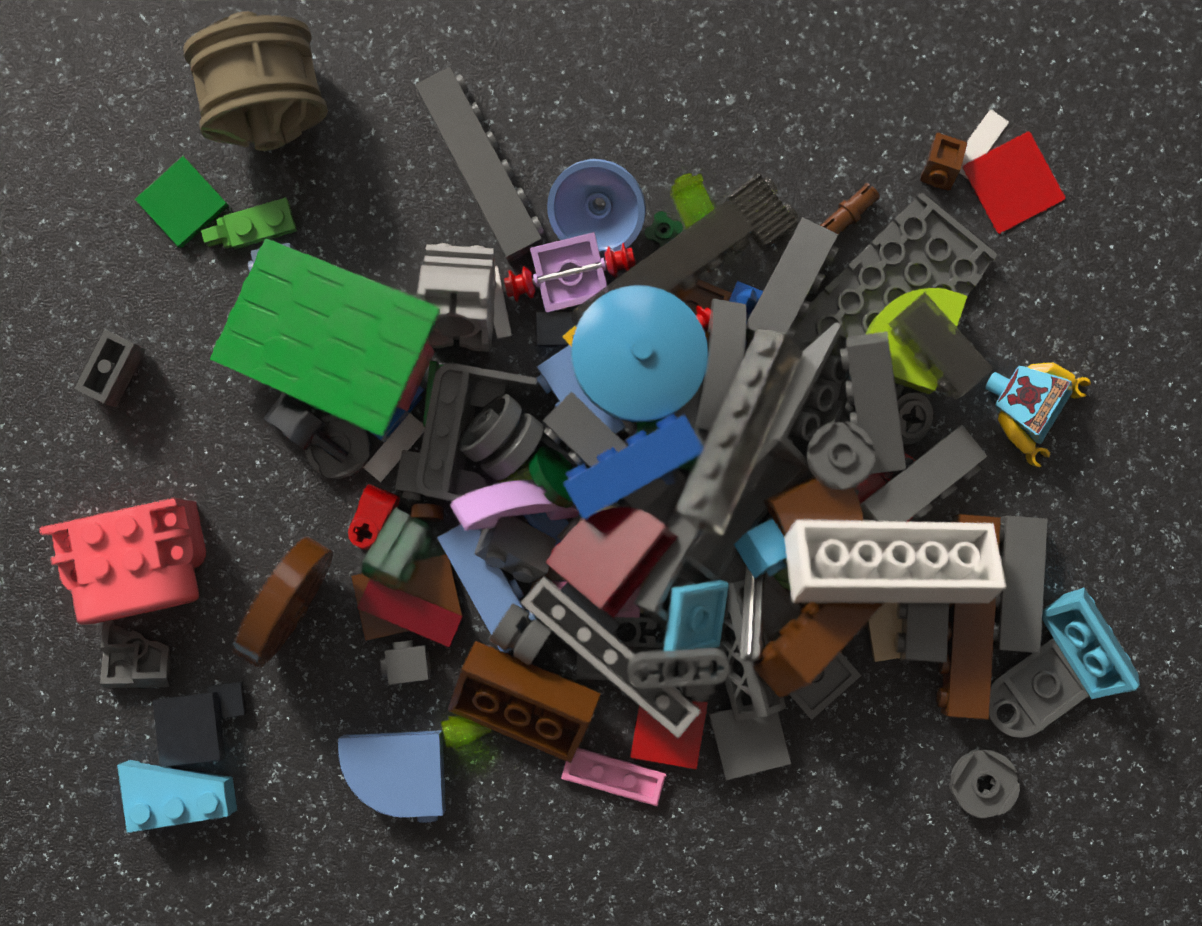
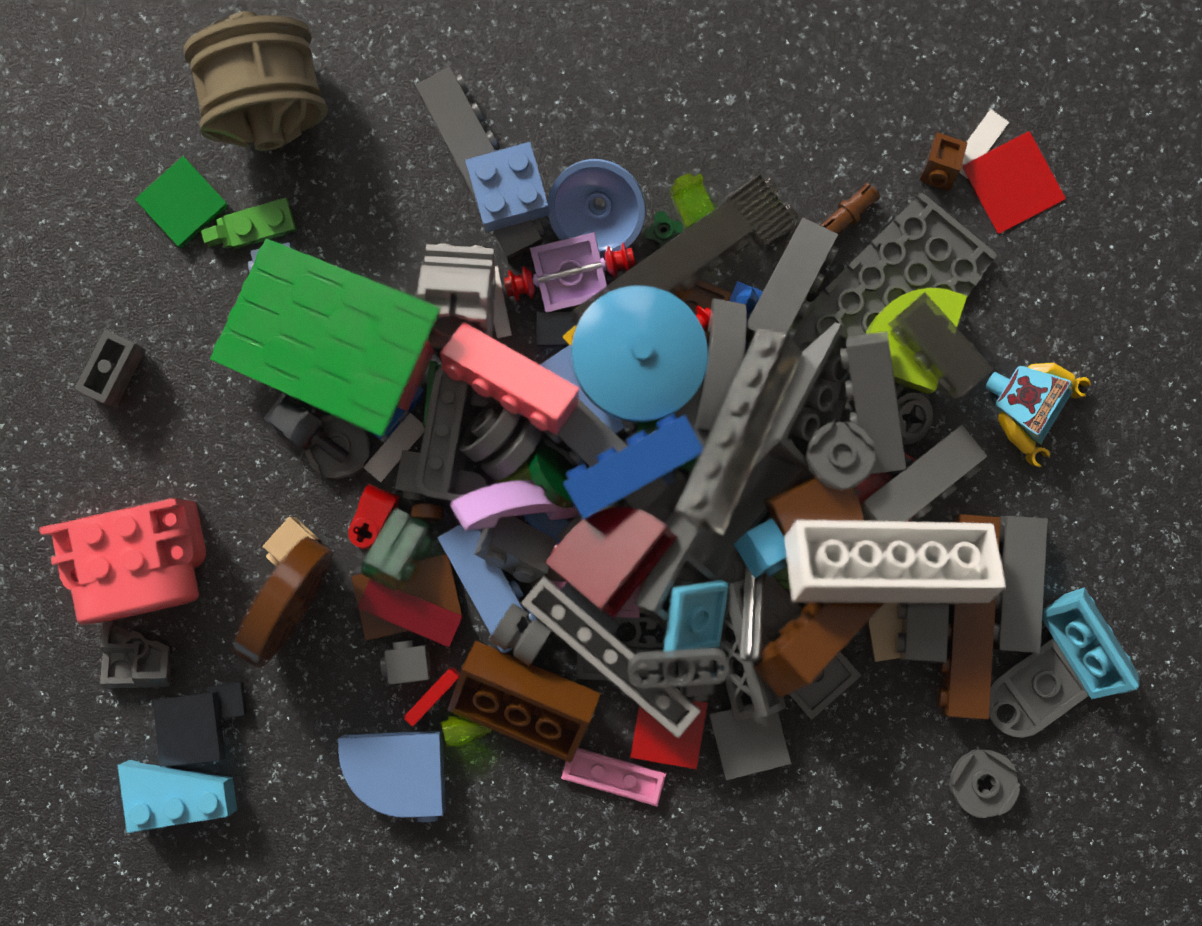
(286, 538): none -> tan brick
(432, 696): none -> red tile
(507, 187): none -> medium blue brick
(509, 378): none -> coral brick

